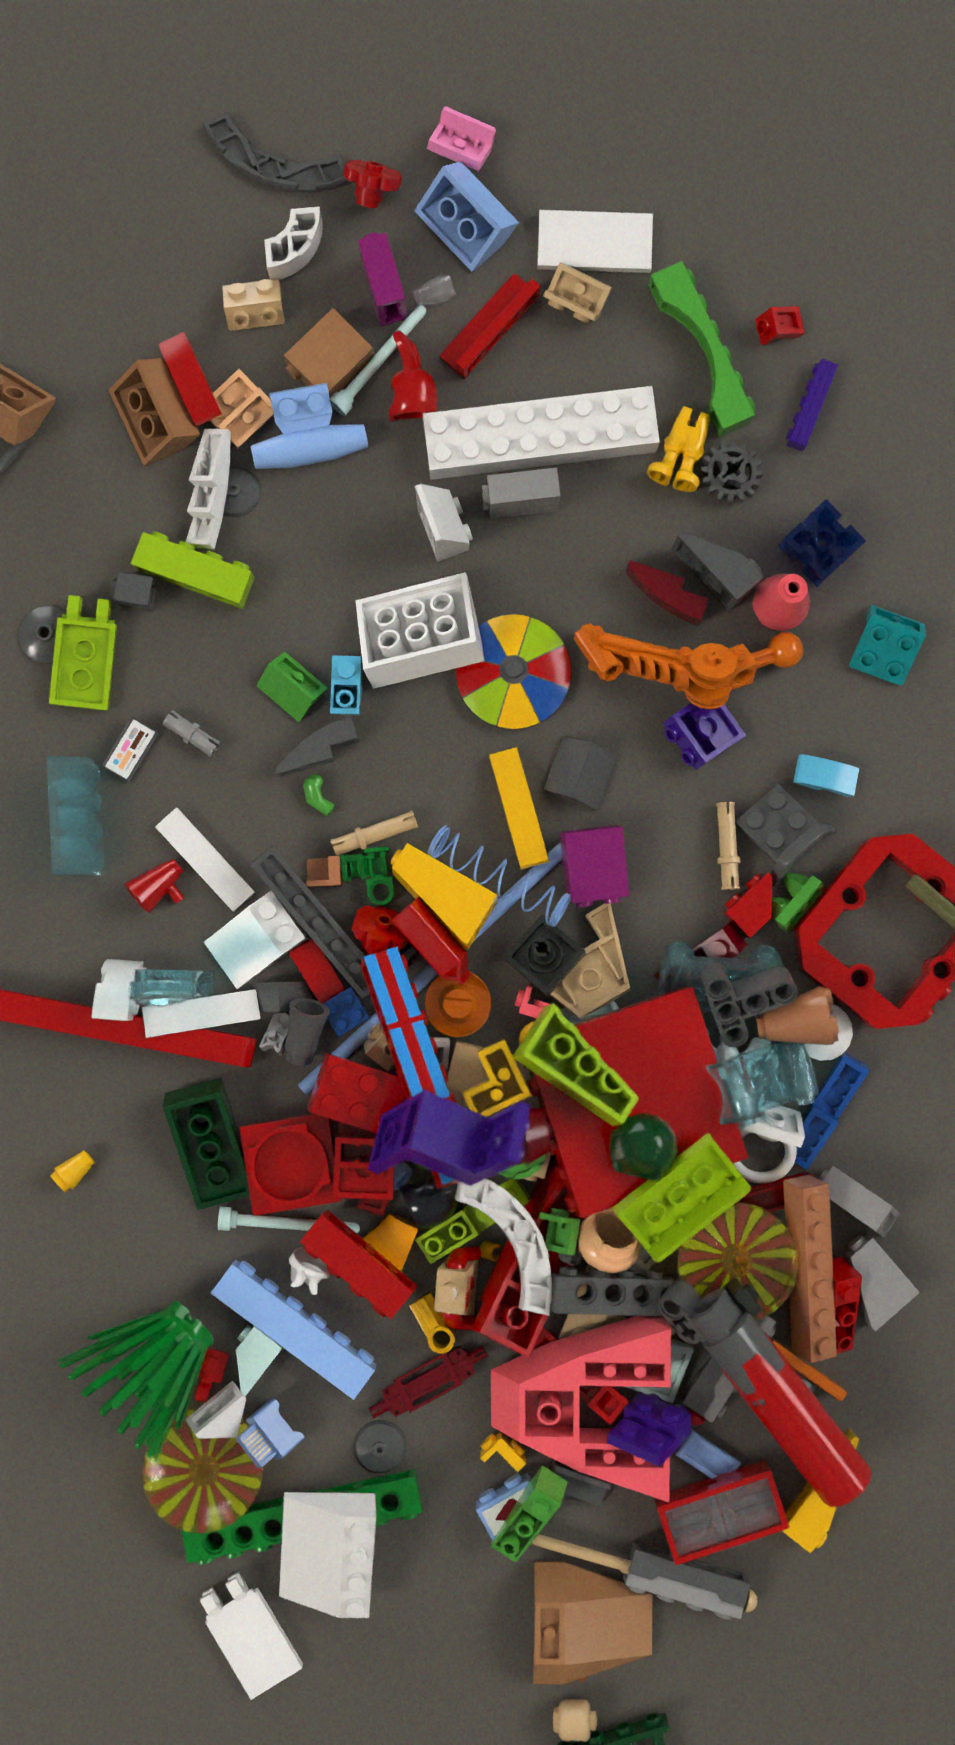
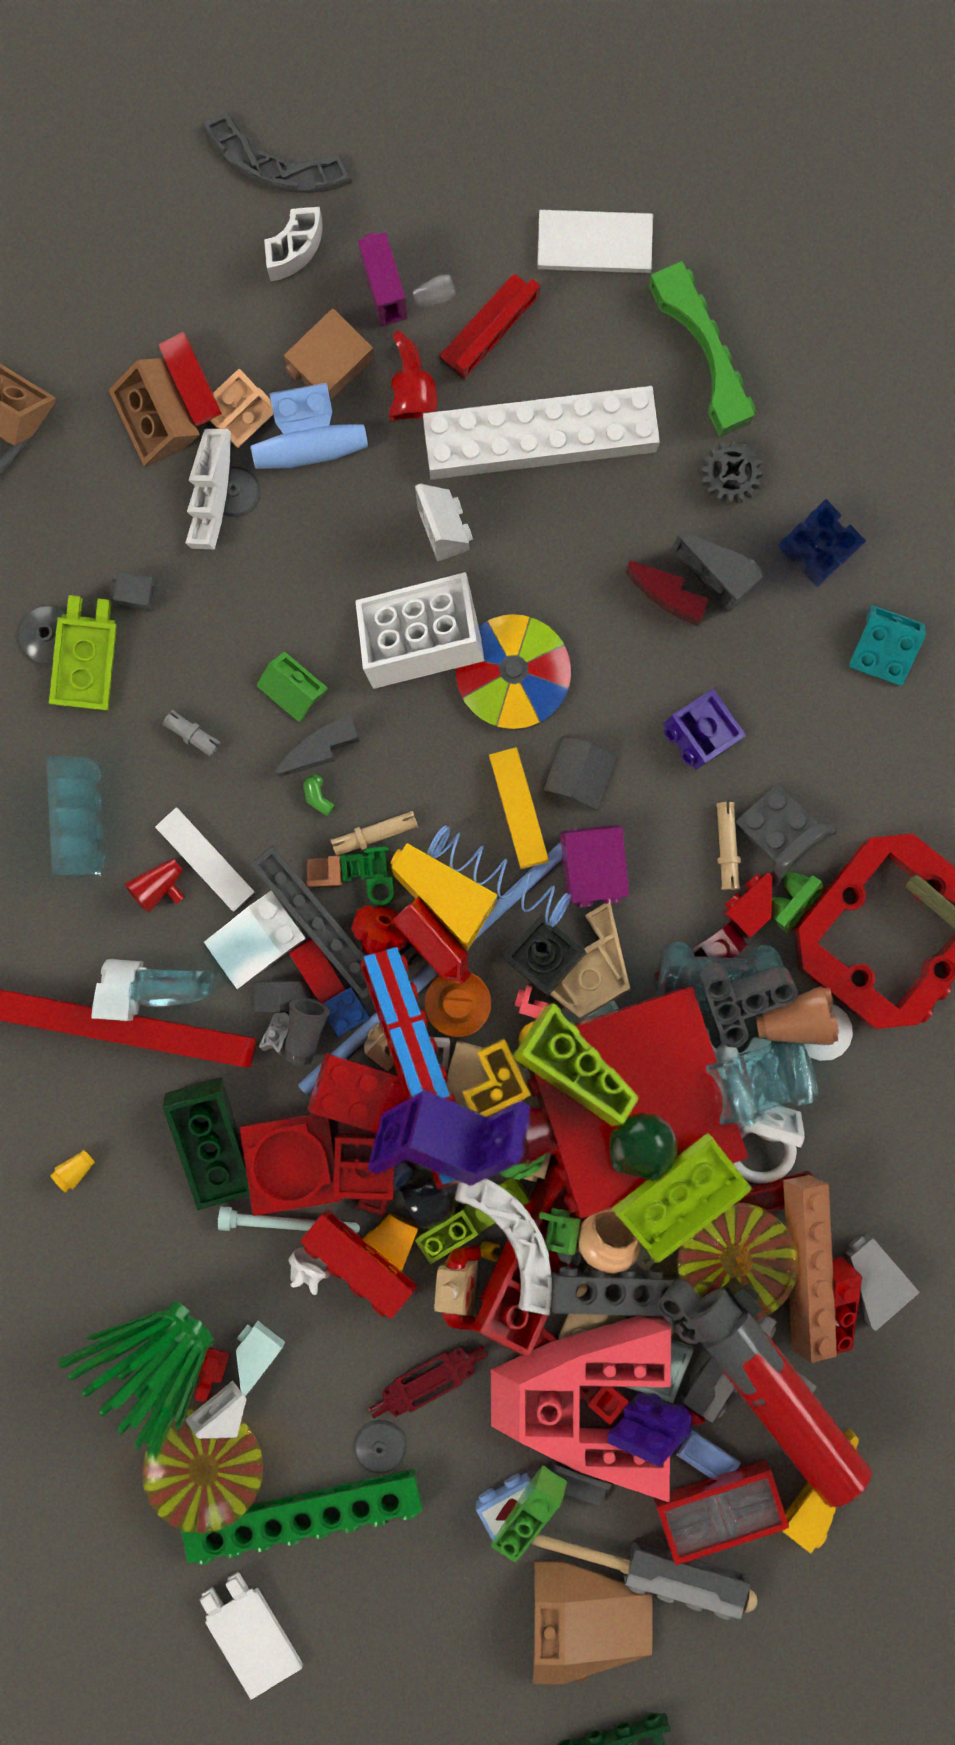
(130, 749): slope -> none
(192, 569): lime brick -> none
(201, 1013): white sticker -> none
(253, 304): tan bracket -> none
(268, 1435): medium blue piece -> none
(294, 1328): light blue brick -> none
(328, 1551): white slope -> none
(343, 400): light aqua piece -> none
(346, 685): medium azure slope -> none
(371, 181): red plant -> none
(431, 1322): yellow piece -> none
(462, 139): bright pink bracket -> none
(465, 215): light blue slope -> none
(509, 1449): yellow bracket -> none
(521, 493): light grey brick -> none
(574, 1720): tan head -> none
(577, 292): tan bracket -> none
(683, 440): yellow piece -> none
(702, 673): orange piece -> none
(779, 324): red bracket -> none
(781, 601): coral cone -> none
(811, 404): dark purple piece -> none
(811, 1372): orange tile -> none
(826, 774): medium azure slope -> none
(833, 1098): blue slope -> none
(859, 1201): light grey slope -> none

